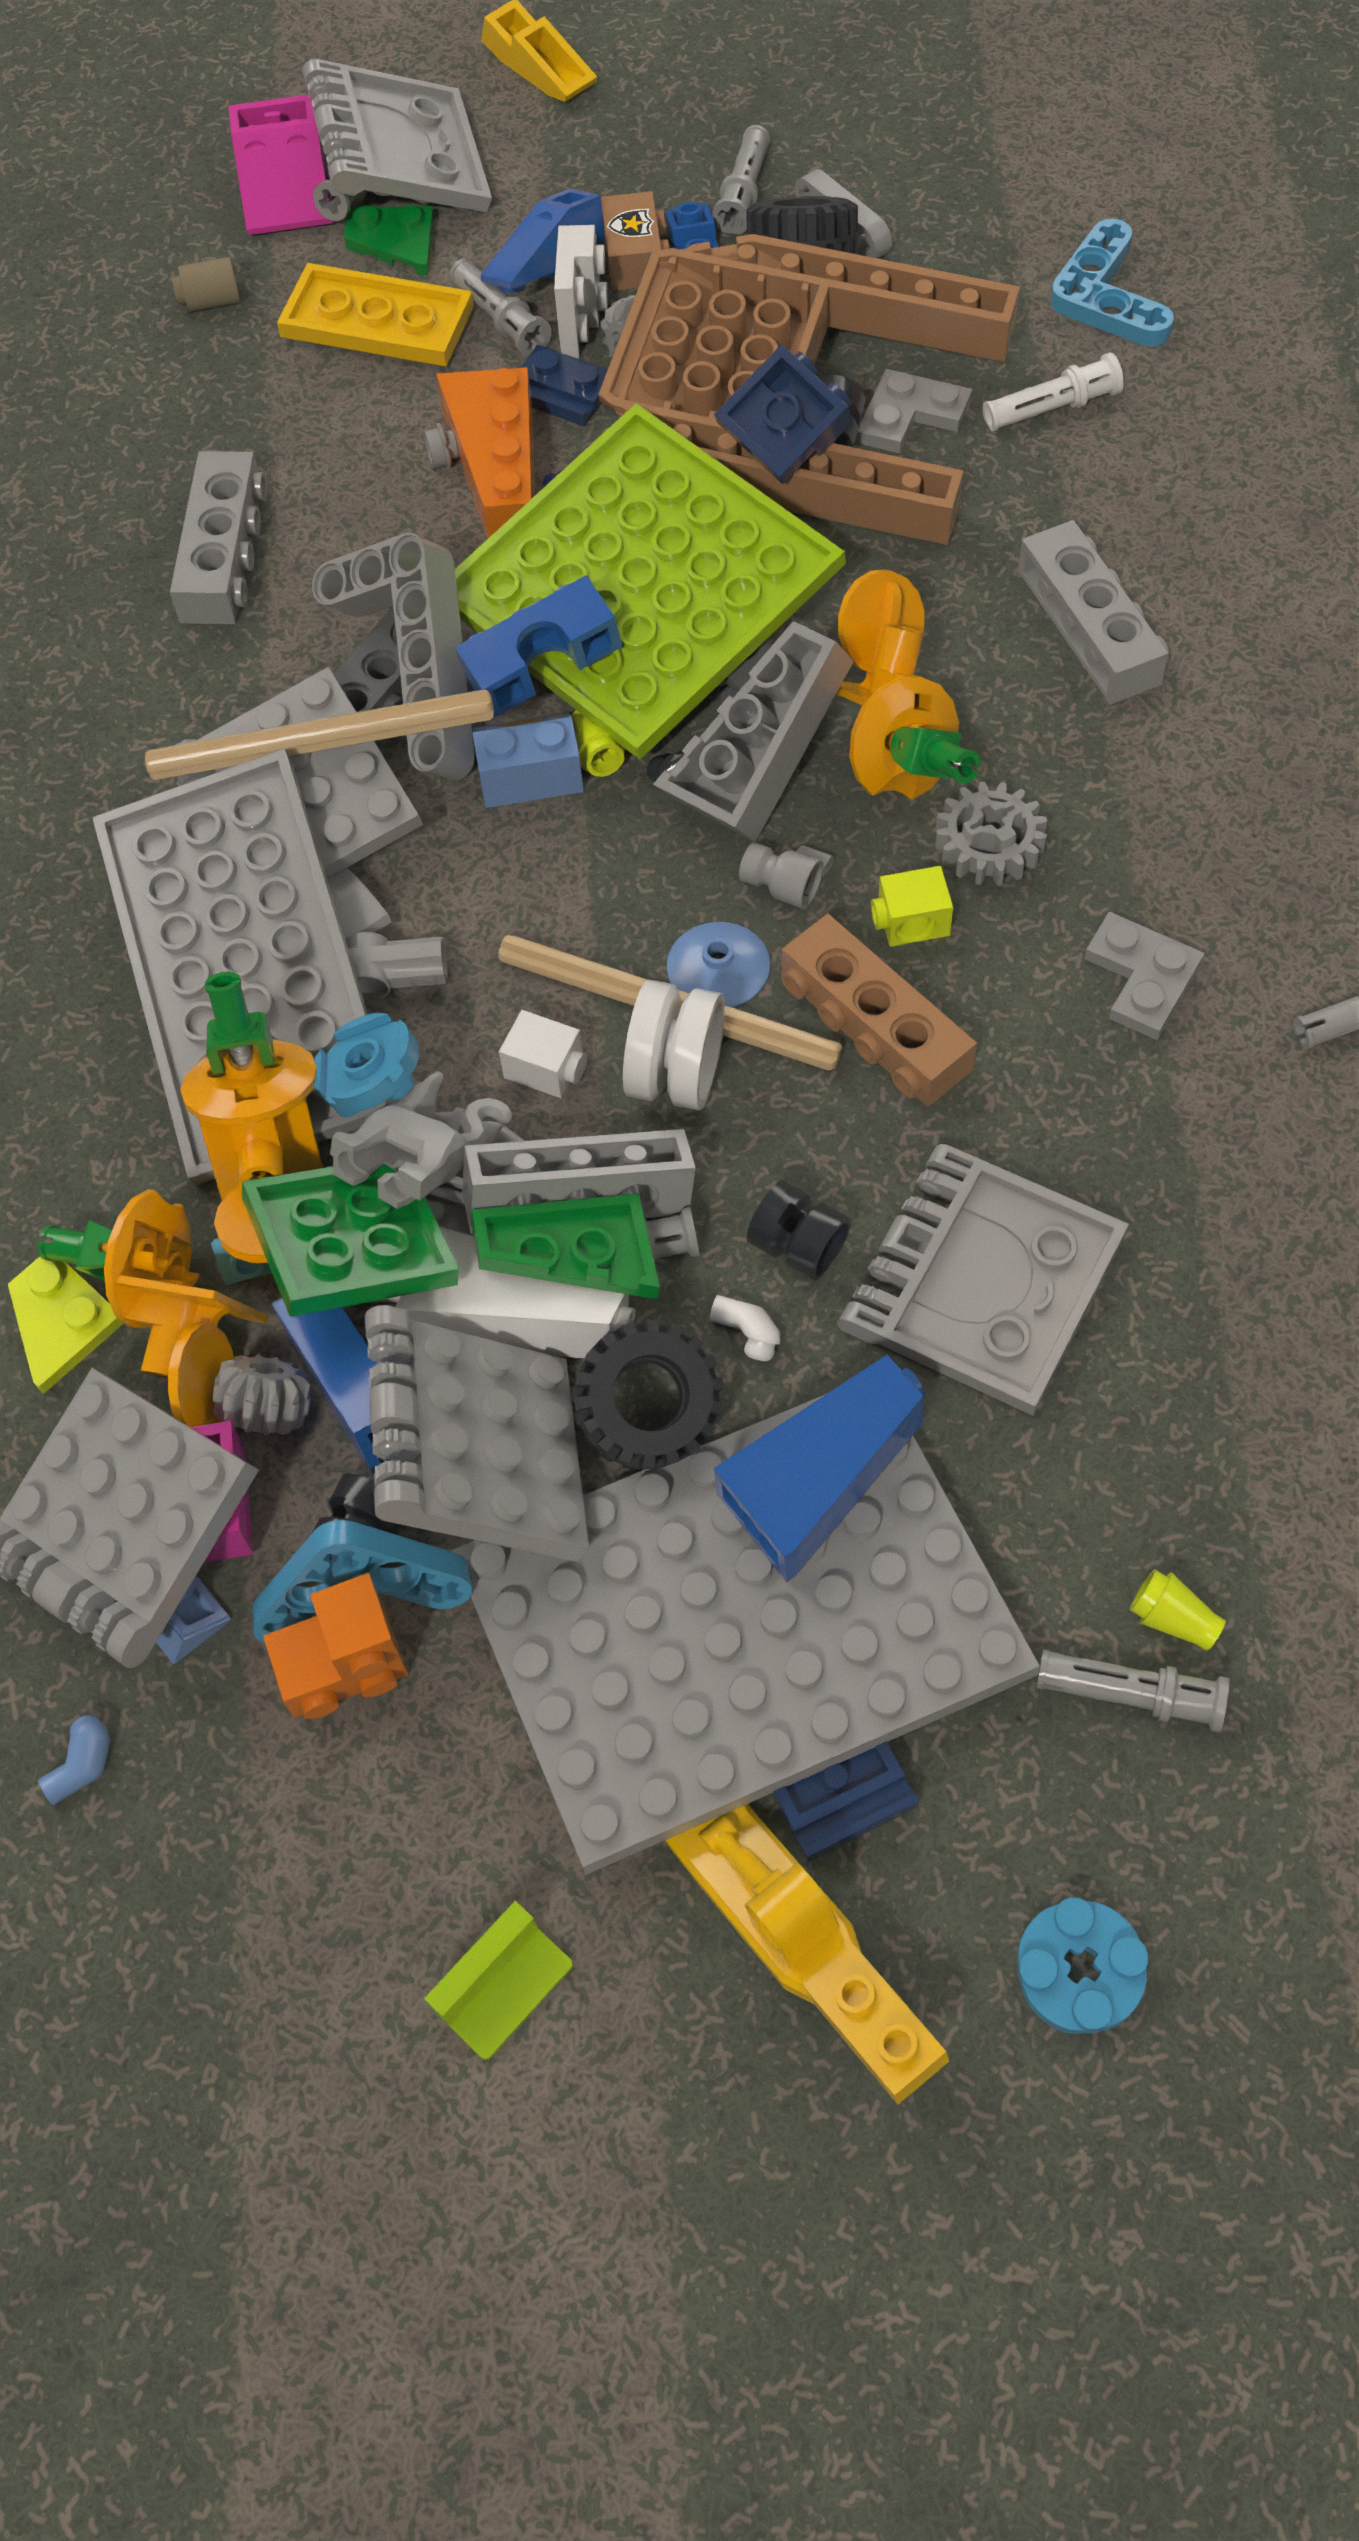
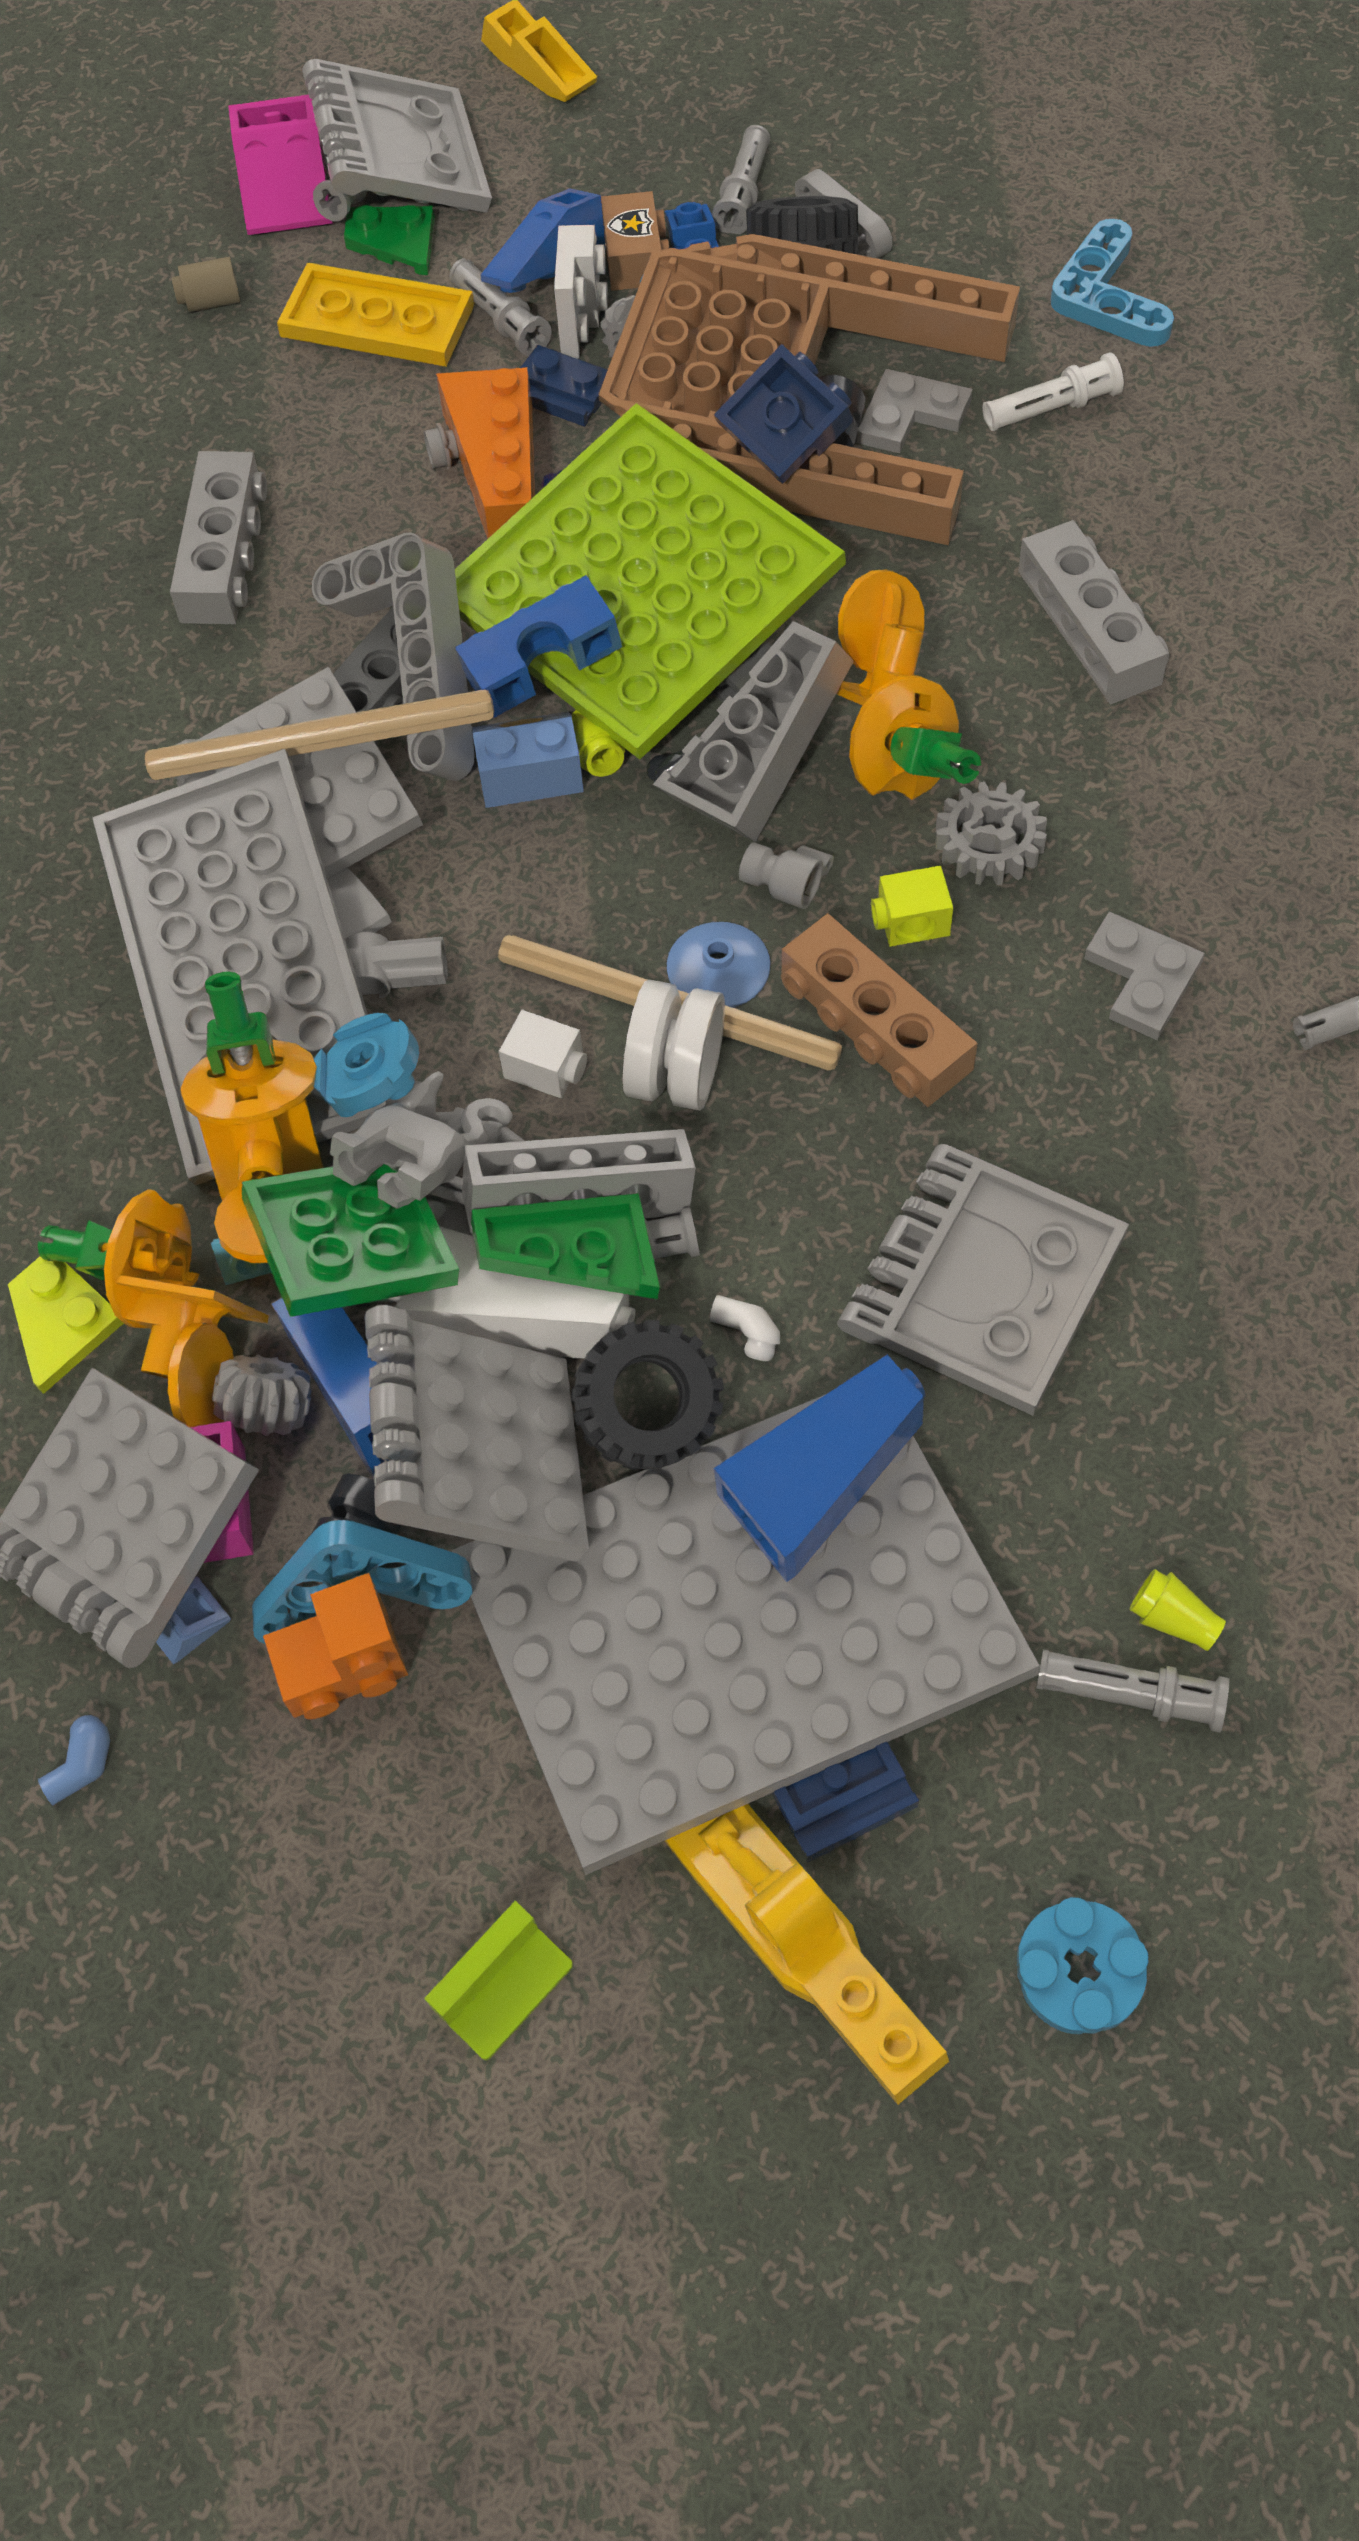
(817, 1235): black wheel -> none

